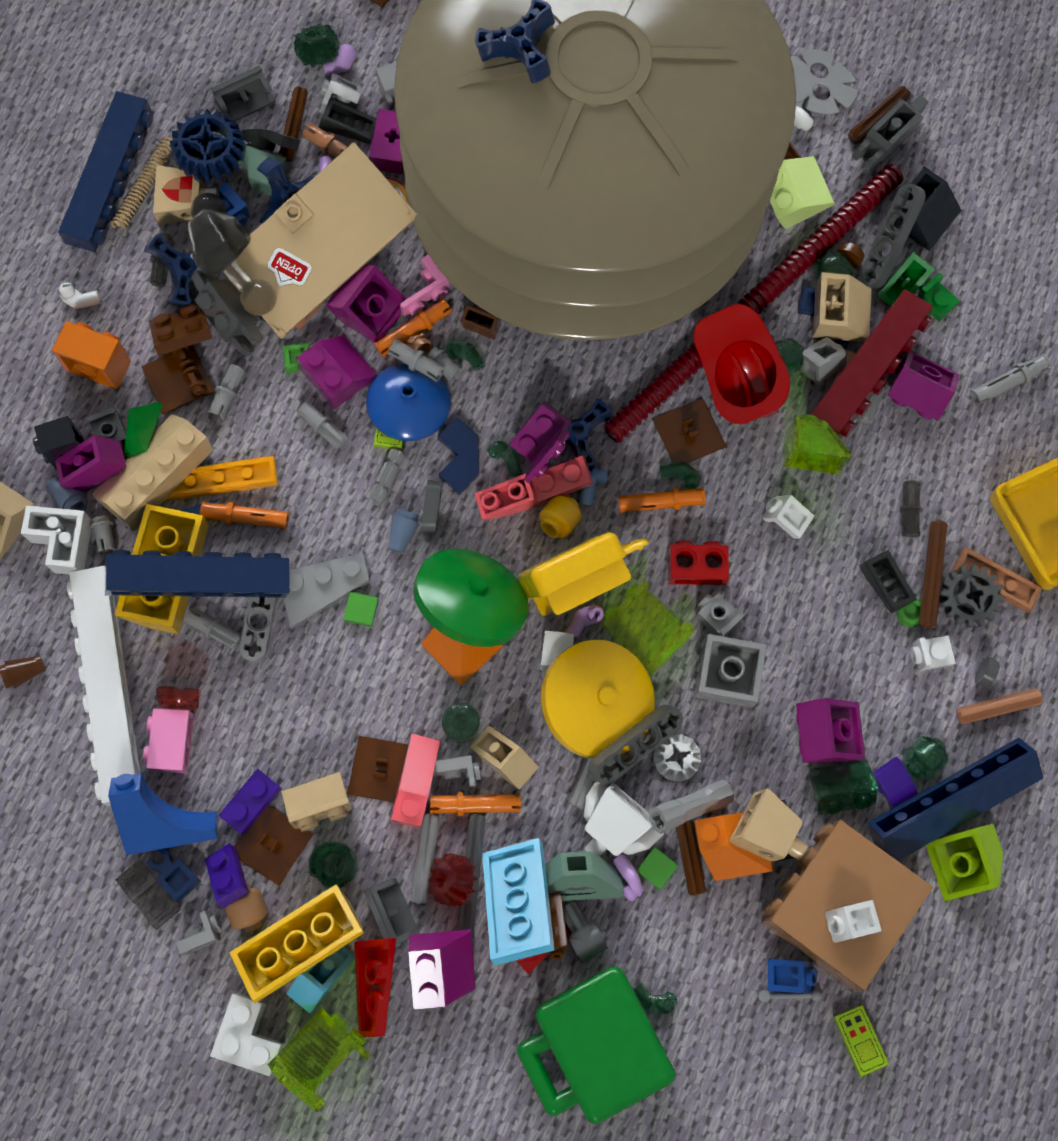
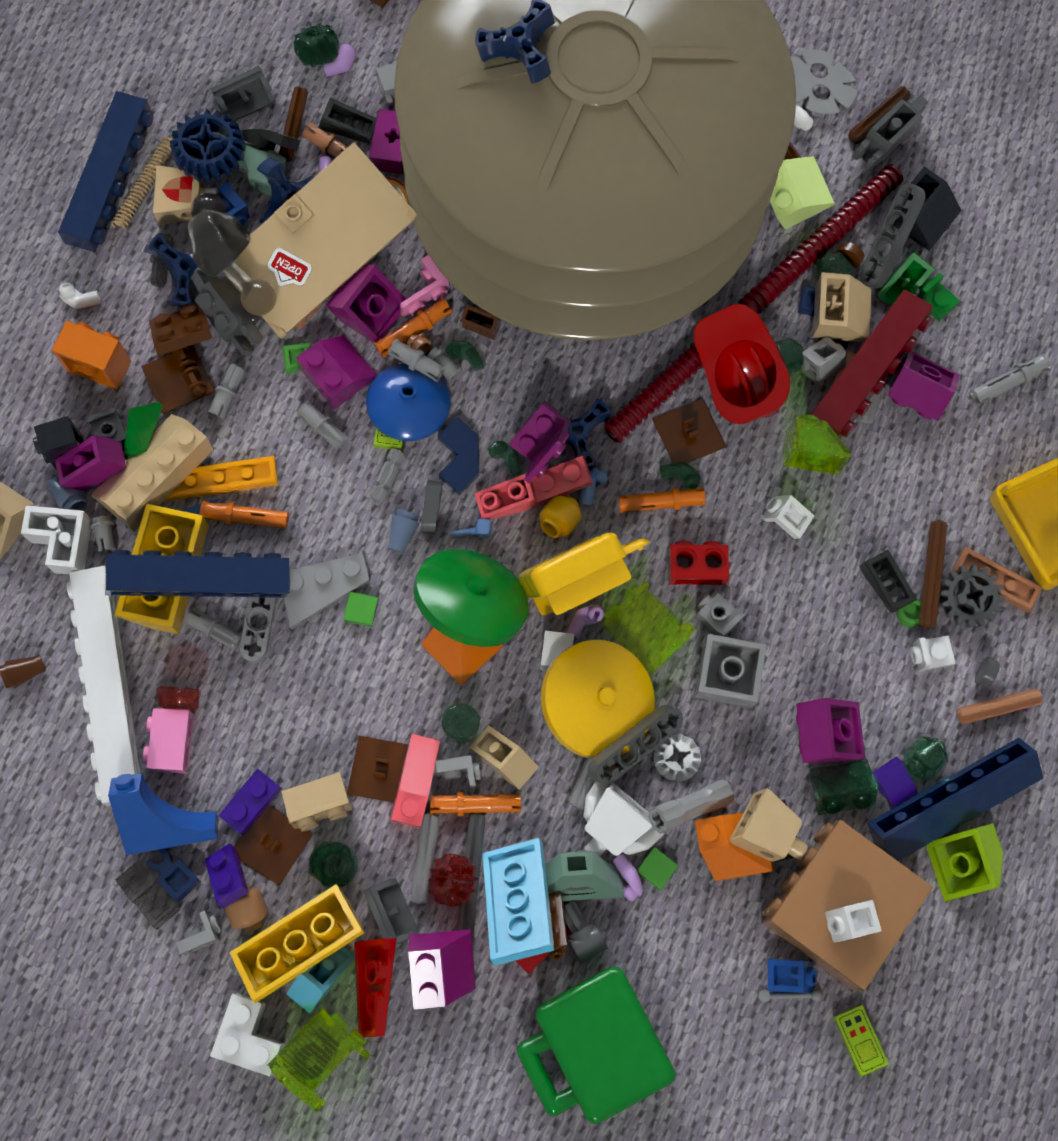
(344, 90): light grey bracket -> none
(482, 530): none -> medium blue hand
(655, 1003): clear green arm -> none
(691, 858): reddish brown axle -> none
(911, 509): clear smoke axle -> none

